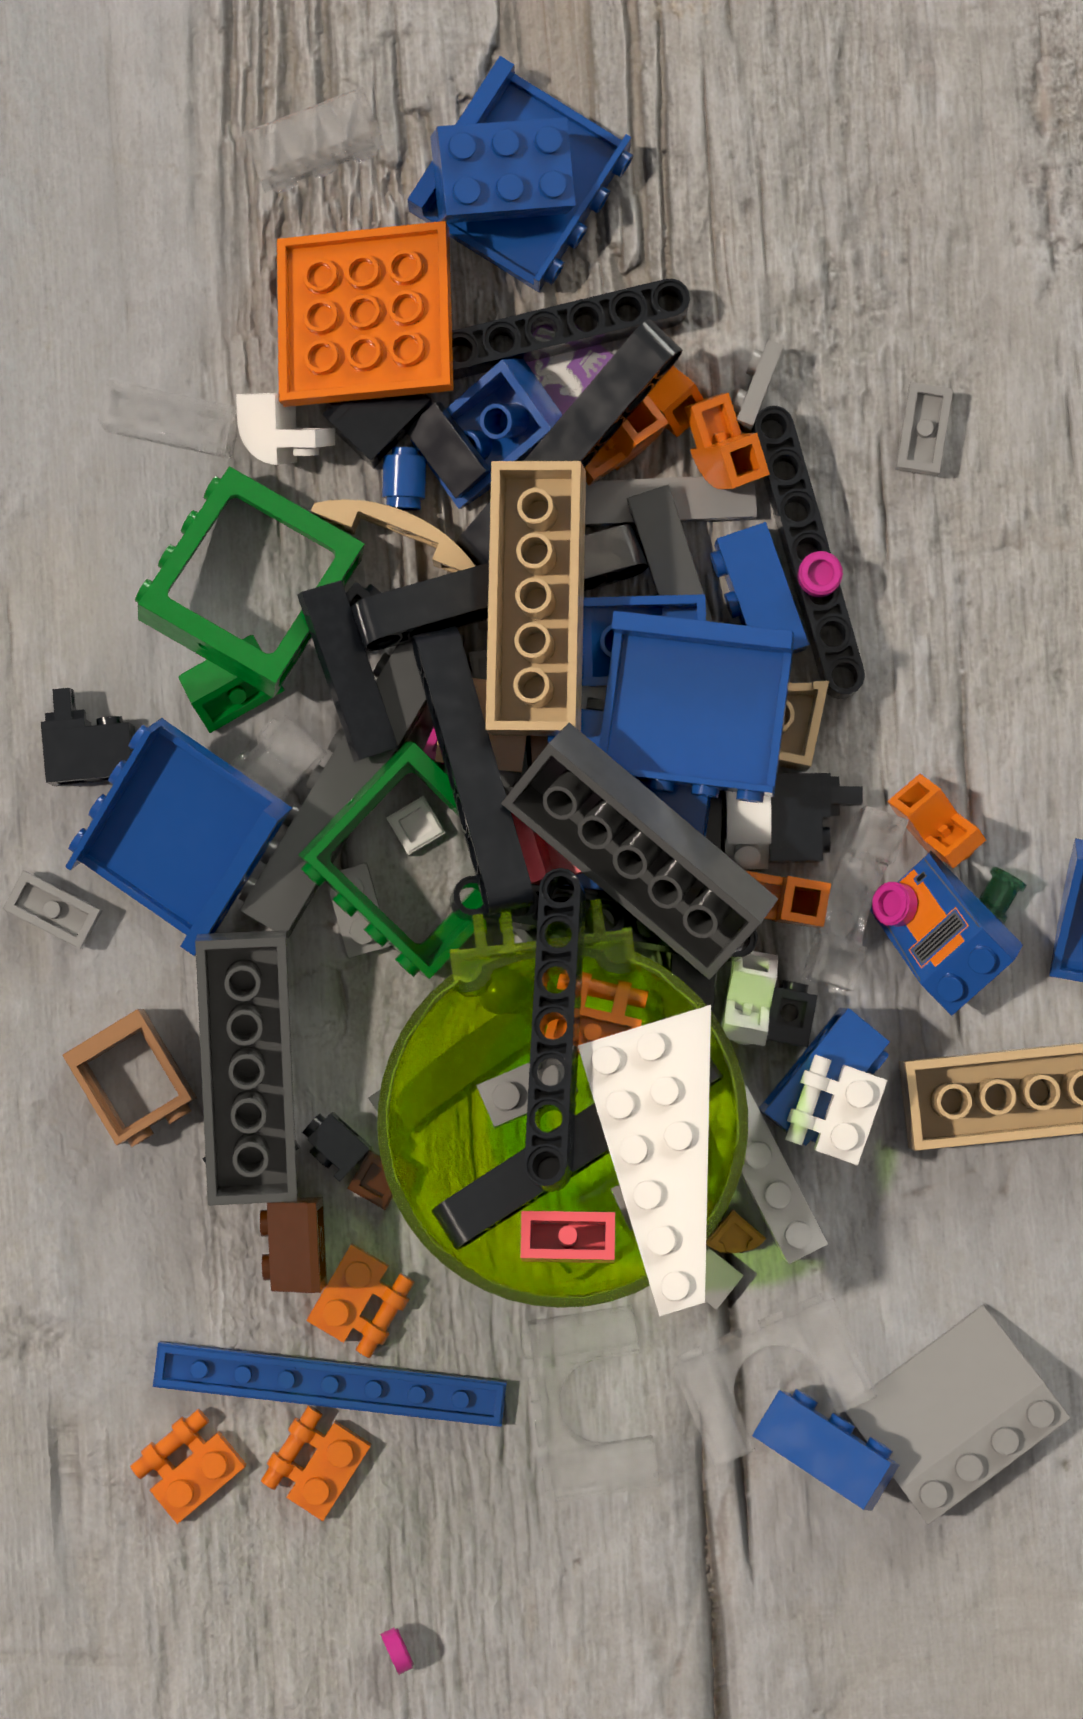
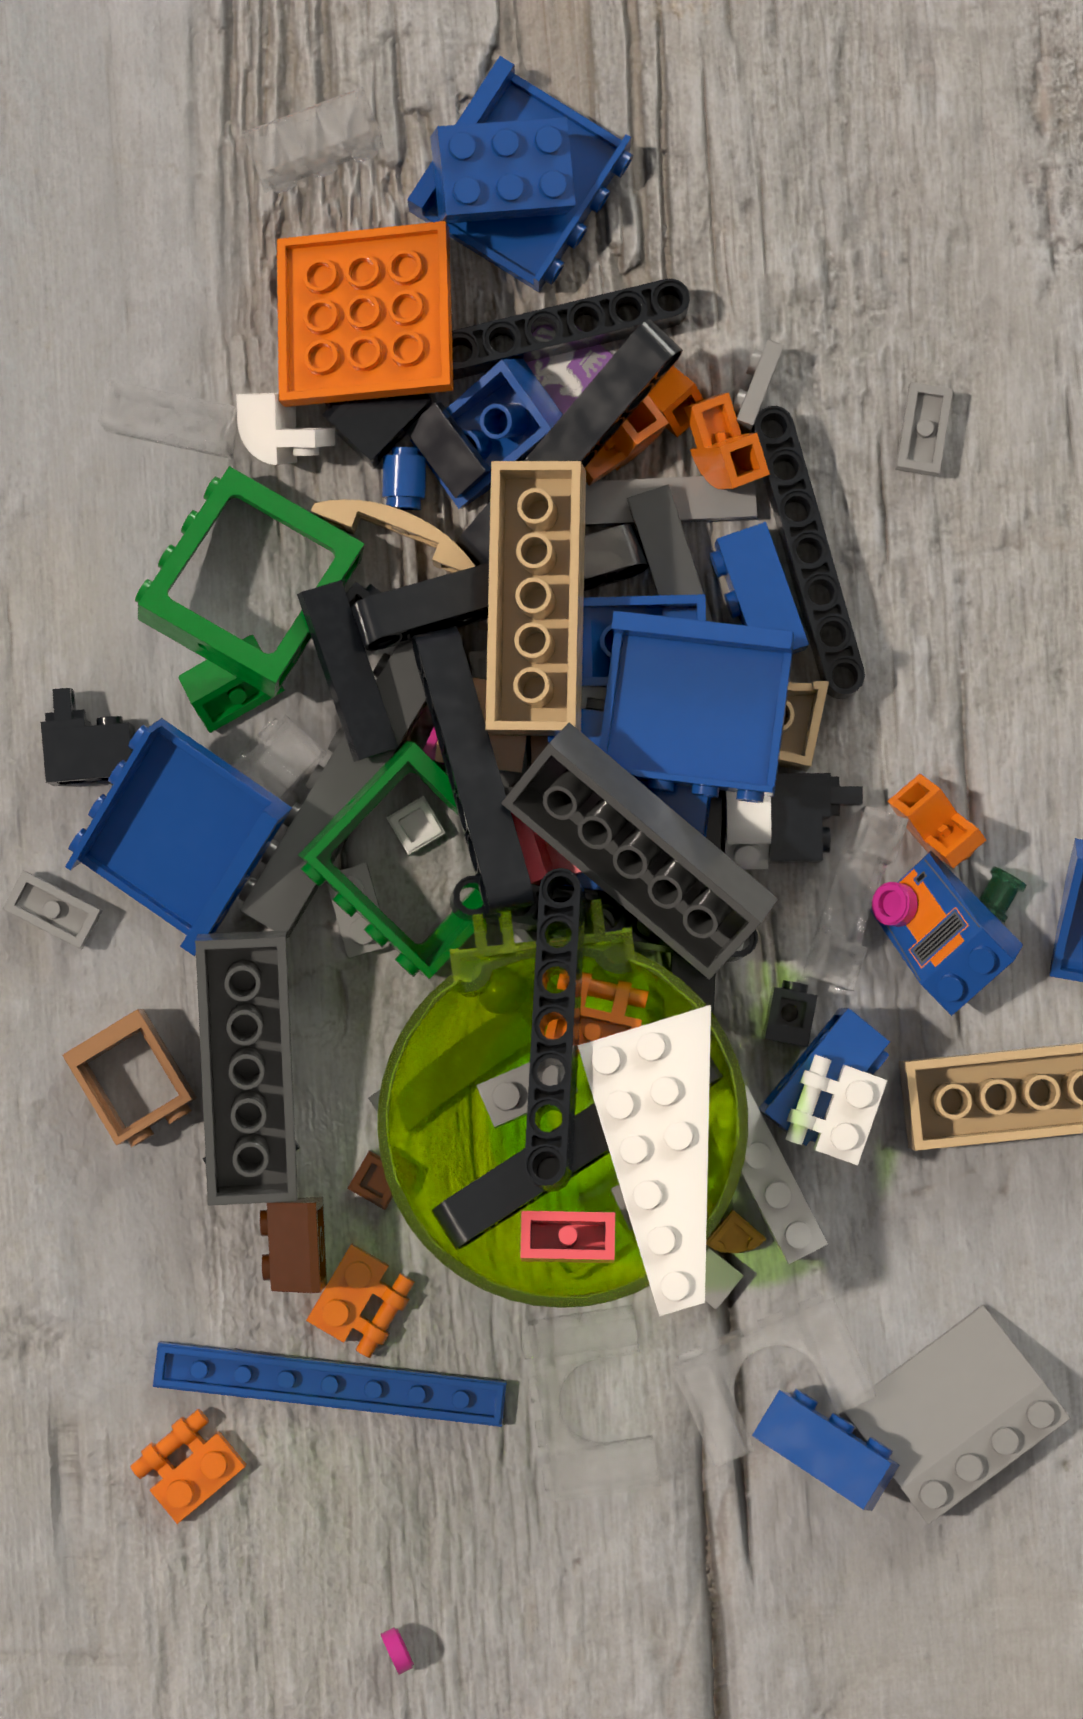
(327, 1470): orange plate -> none
(335, 1143): black brick -> none
(749, 998): brick -> none
(799, 899): orange brick -> none
(820, 574): dark pink tile -> none

